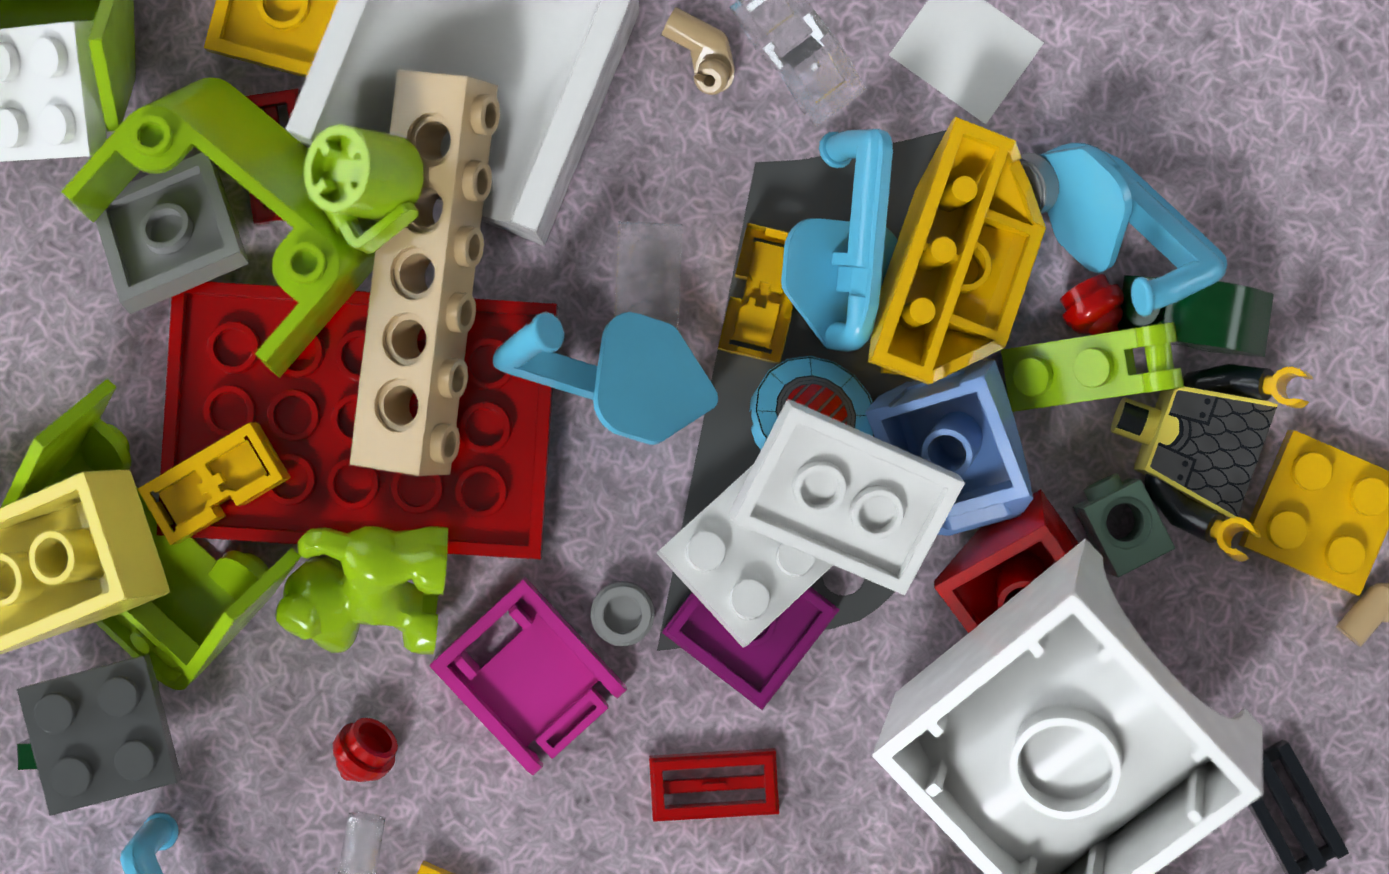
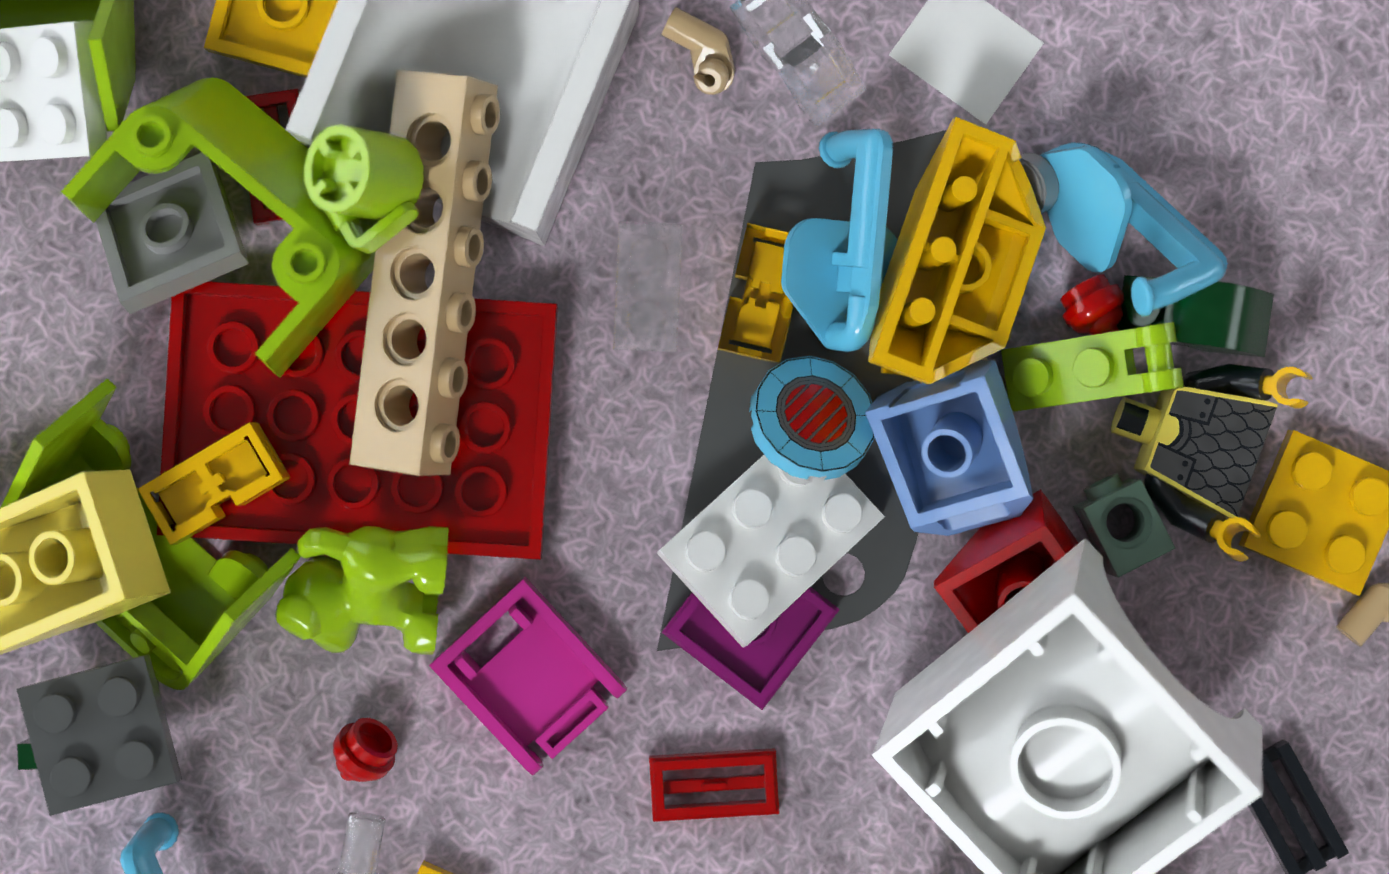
(622, 613): light grey tile -> none
(643, 379): medium azure piece -> none
(846, 497): white plate -> none

